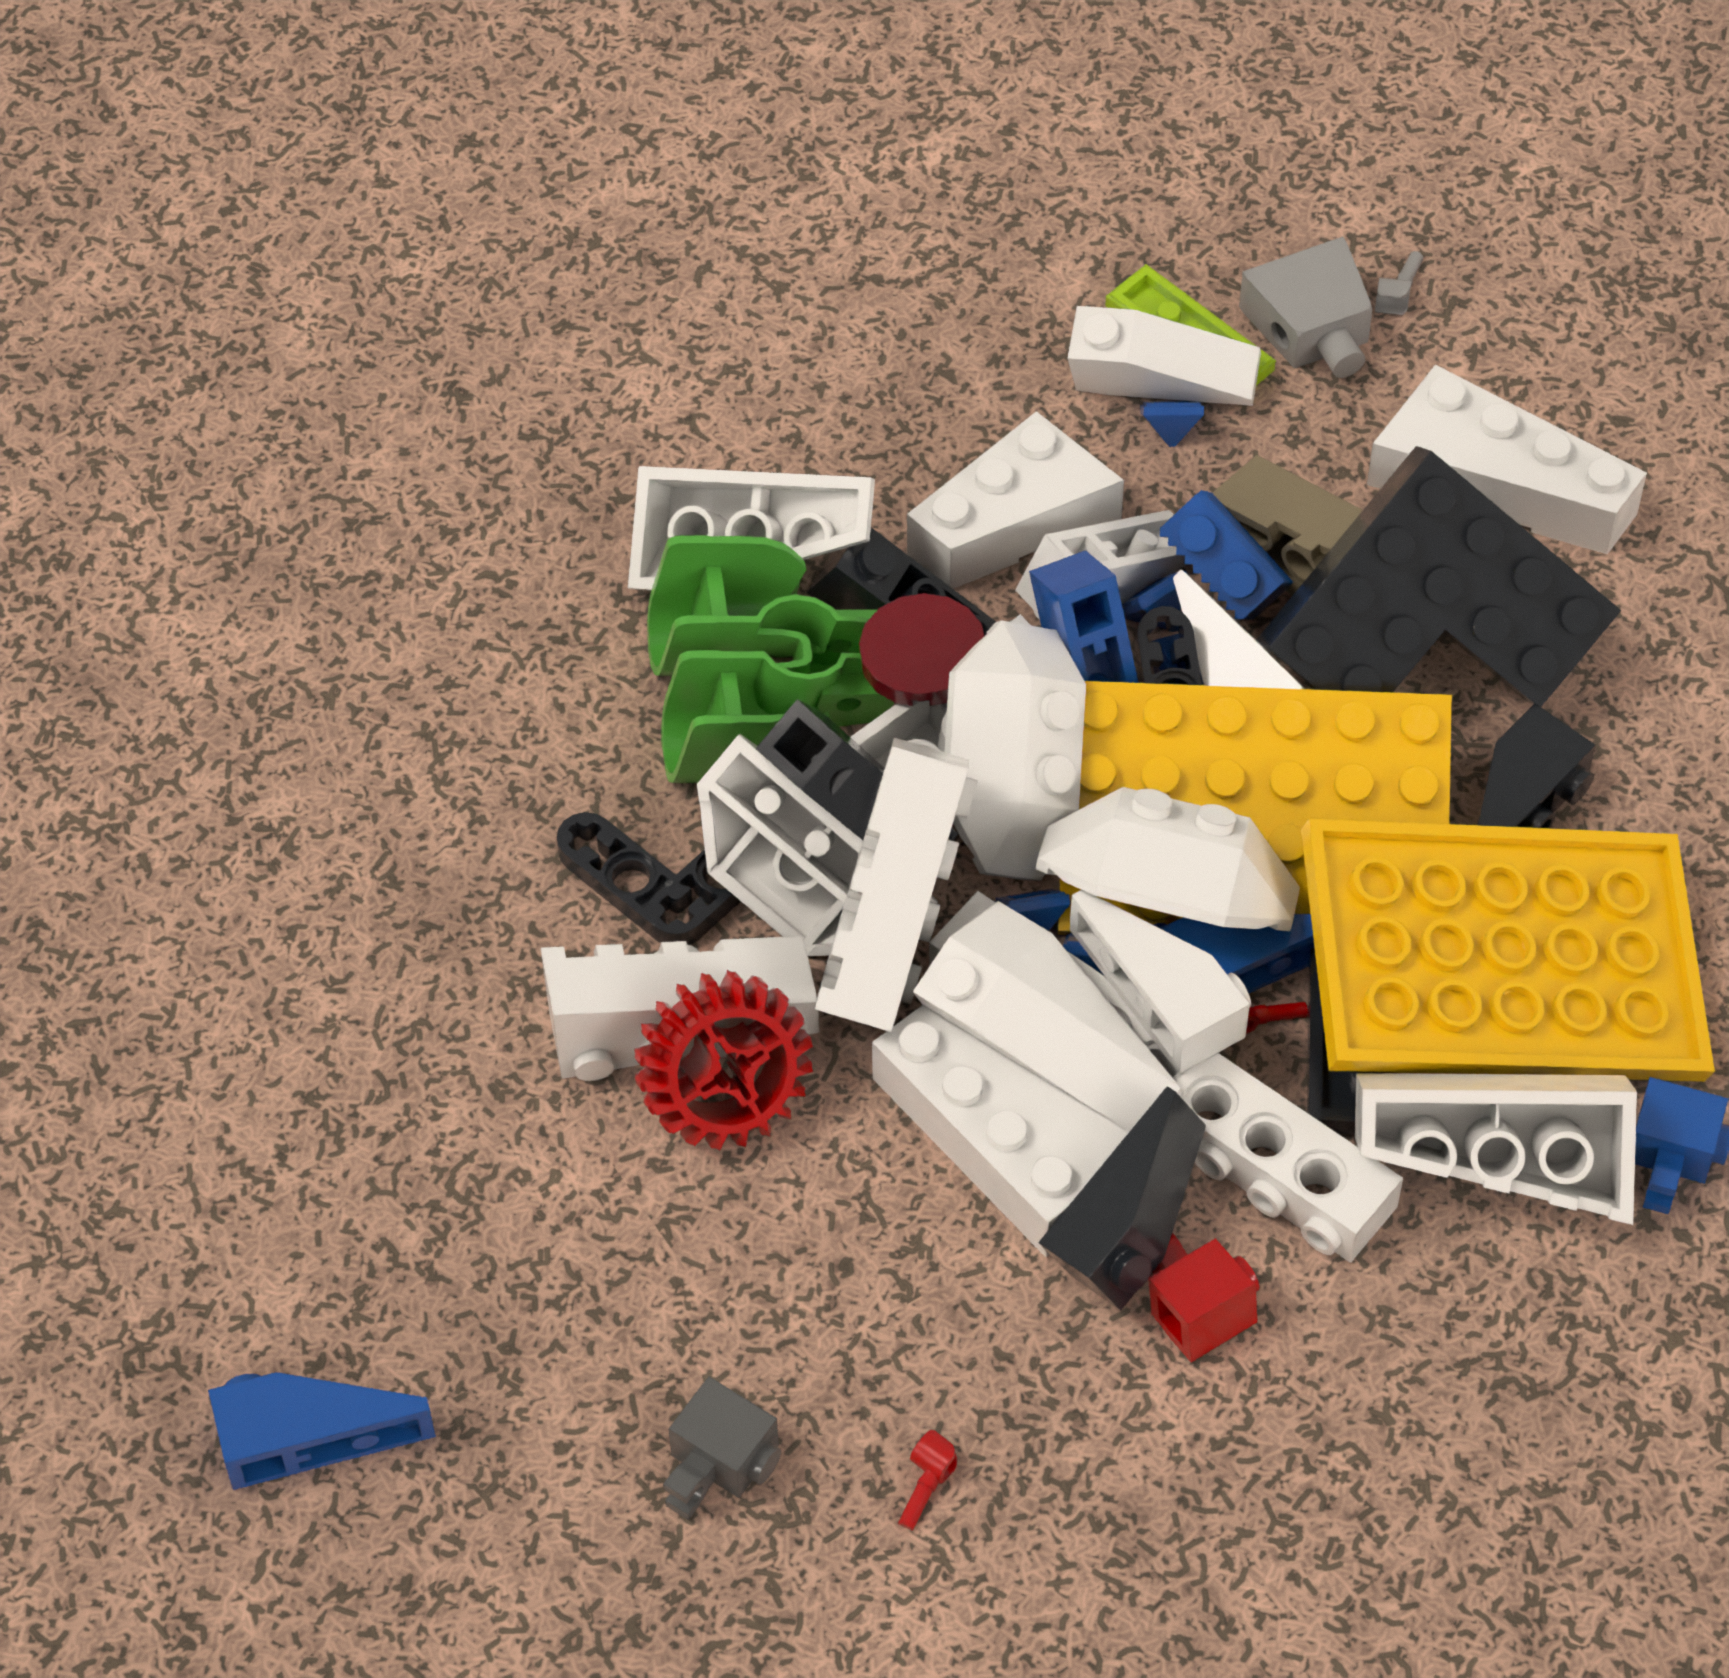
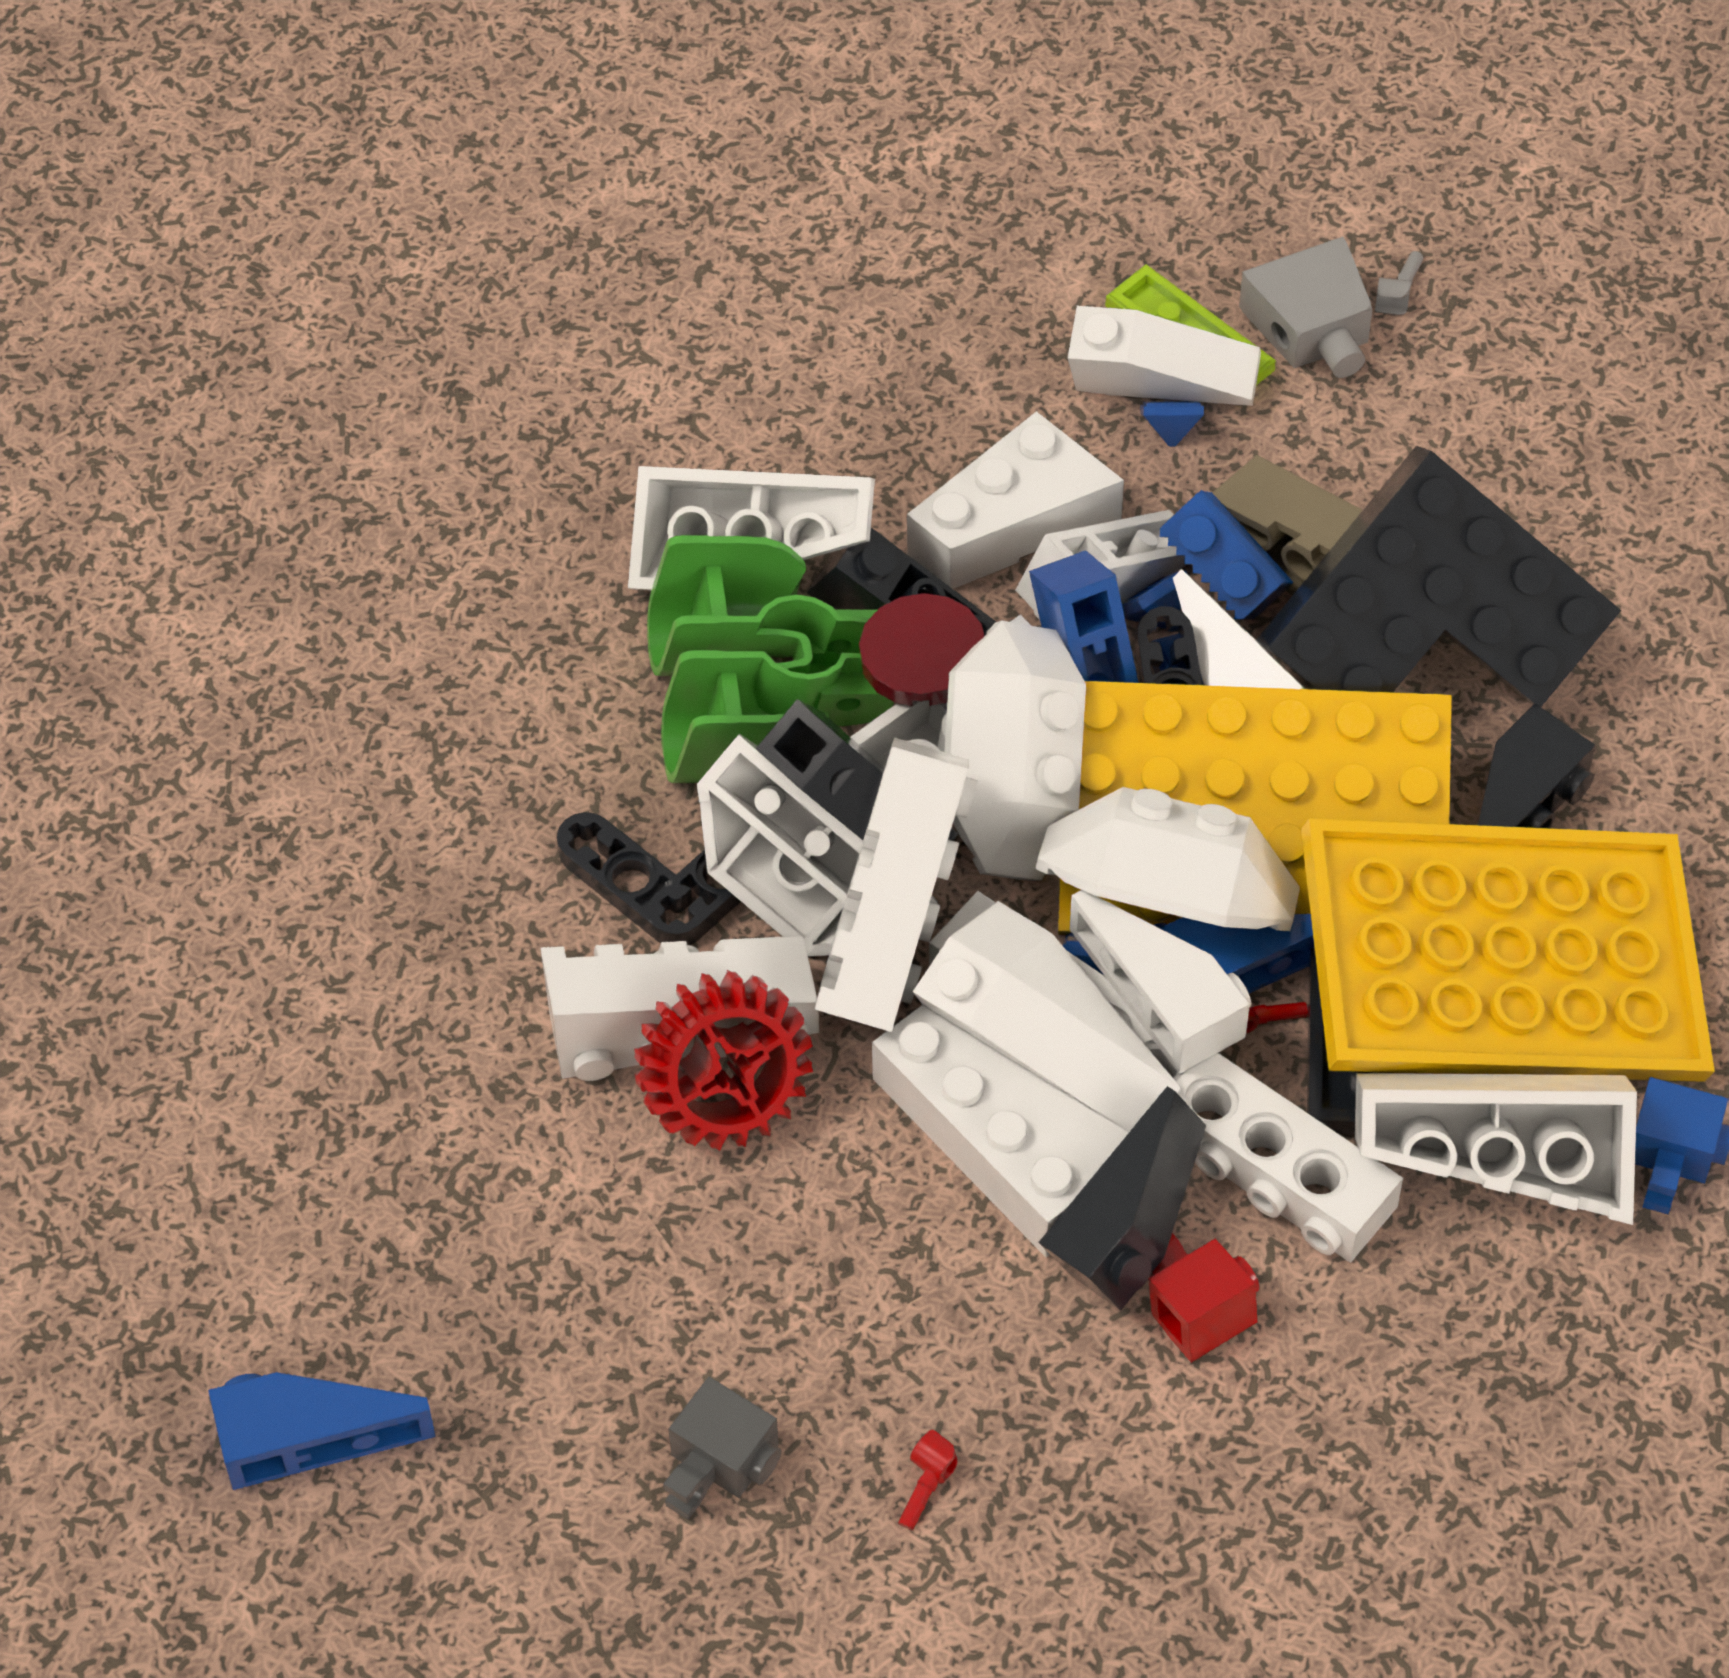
(1039, 906): blue slope -> none
(1515, 460): white wedge -> none

